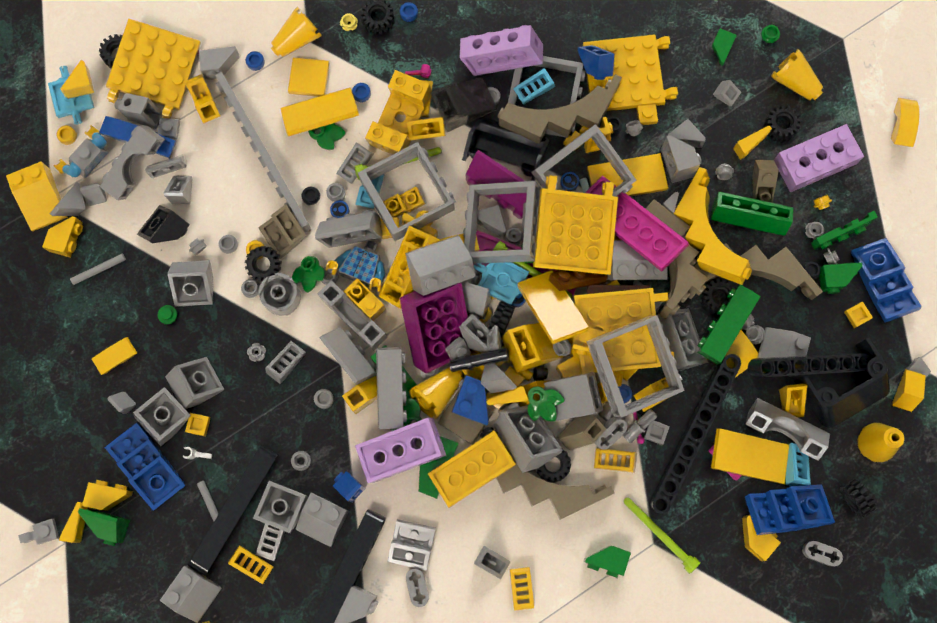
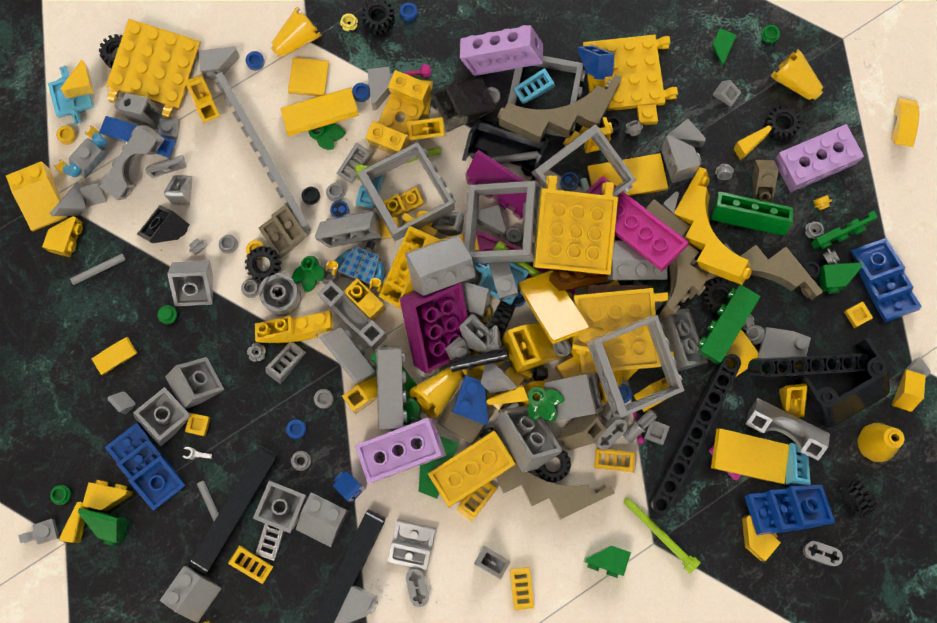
(60, 495): none -> green plate
(293, 330): none -> yellow slope
(296, 429): none -> blue tile
(378, 83): none -> light grey slope
(449, 224): none -> light grey slope
(477, 509): none -> yellow slope
(503, 280): none -> light grey slope
(516, 157): none -> light grey bar

